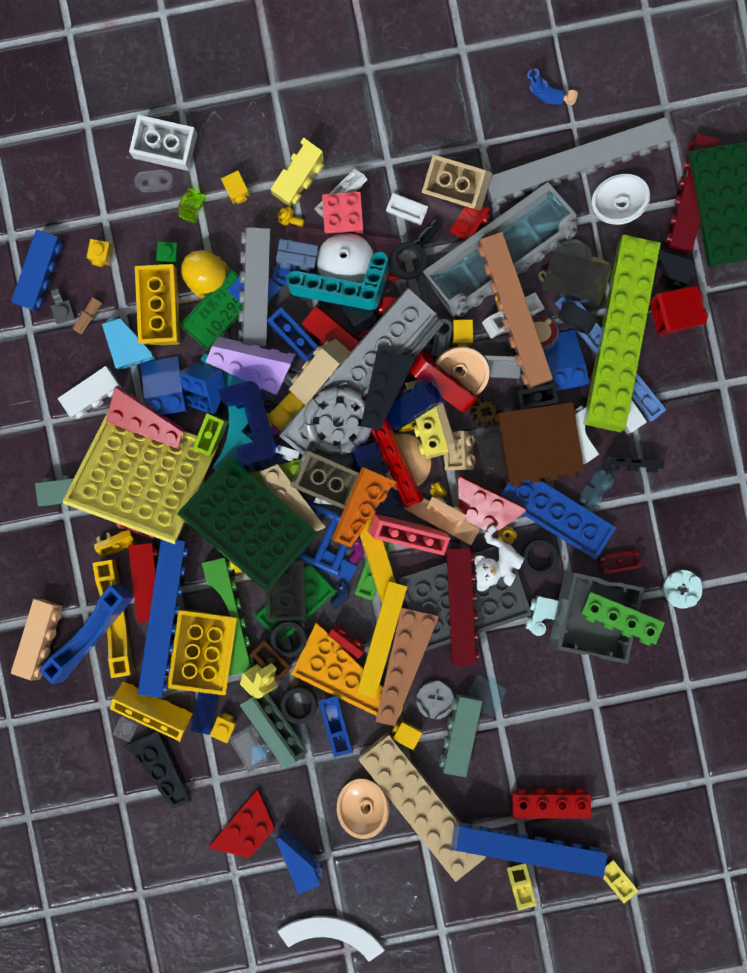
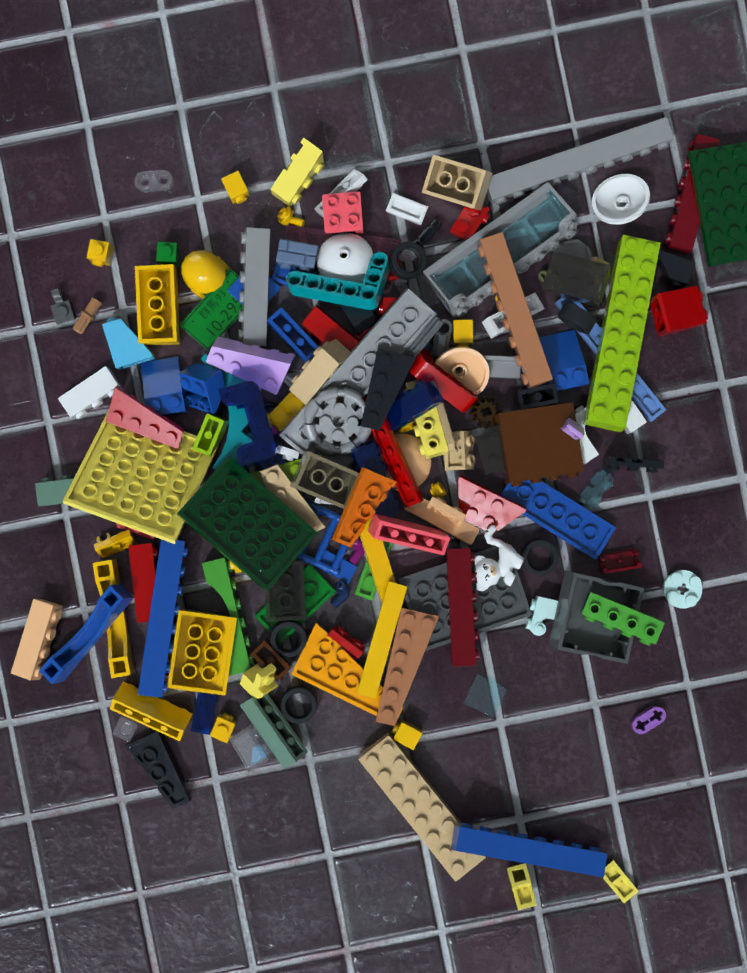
(37, 271): blue brick -> none
(163, 142): white brick -> none
(190, 205): clear neon green bracket -> none
(246, 829): red wing -> none
(301, 864): blue slope -> none
(332, 928): white tile -> none
(335, 726): blue slope -> none
(354, 812): light nougat dish -> none
(434, 699): light grey tile -> none
(461, 735): sand green brick -> none
(507, 530): yellow plate -> none
(546, 330): tile -> none
(549, 95): blue arm -> none
(550, 804): red brick -> none
(573, 429): none -> lavender slope
(651, 723): none -> medium lavender beam

